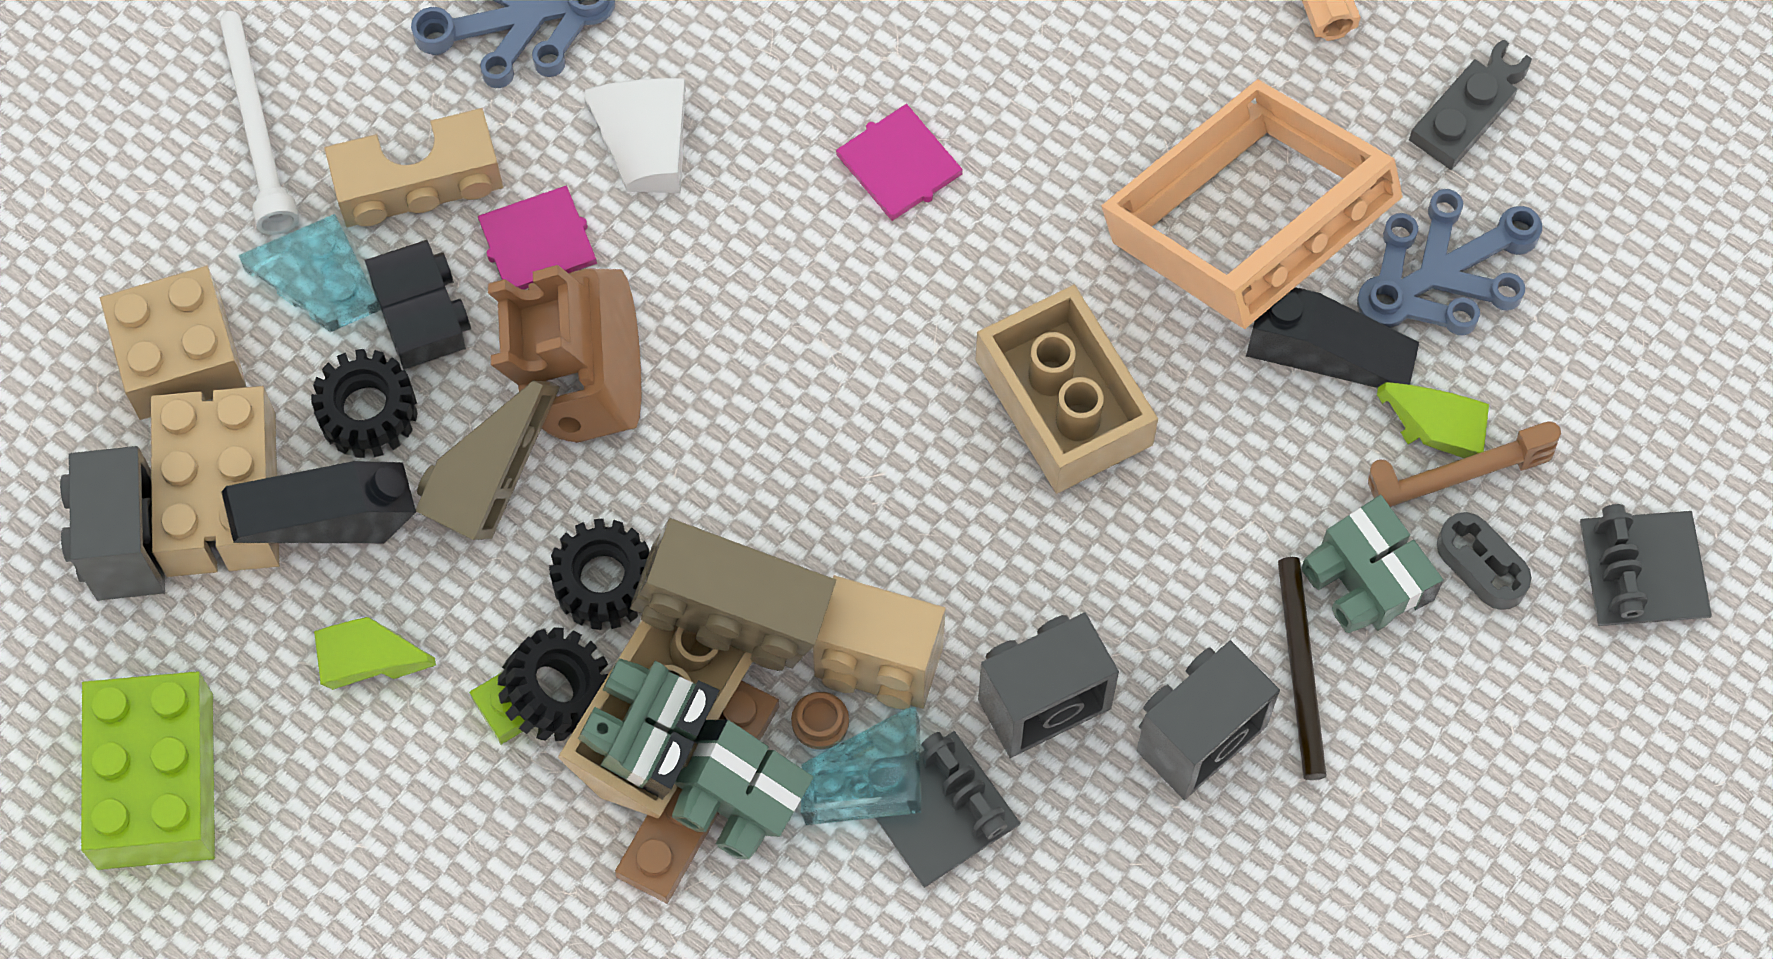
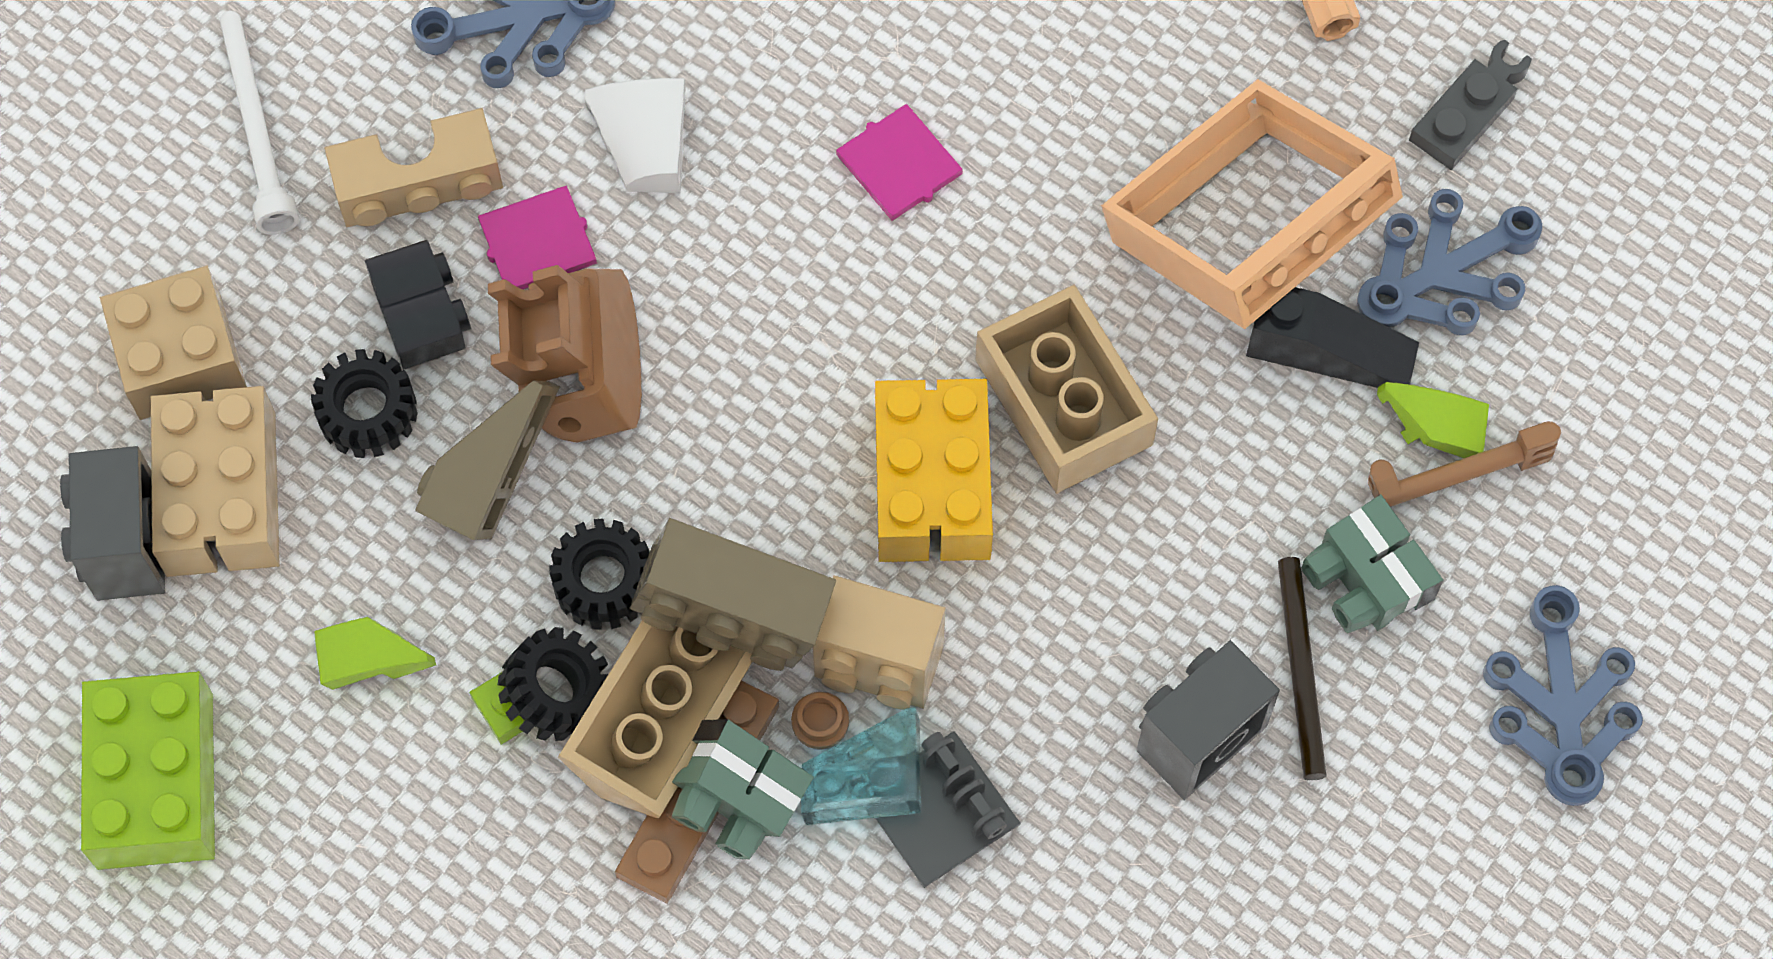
(315, 272): clear light blue wing -> none
(322, 505): black slope -> none
(657, 728): hips -> none
(933, 469): none -> yellow piece
(1046, 683): dark grey brick -> none
(1489, 556): dark grey beam -> none
(1563, 705): none -> sand blue plant
(1644, 567): dark grey hinge -> none

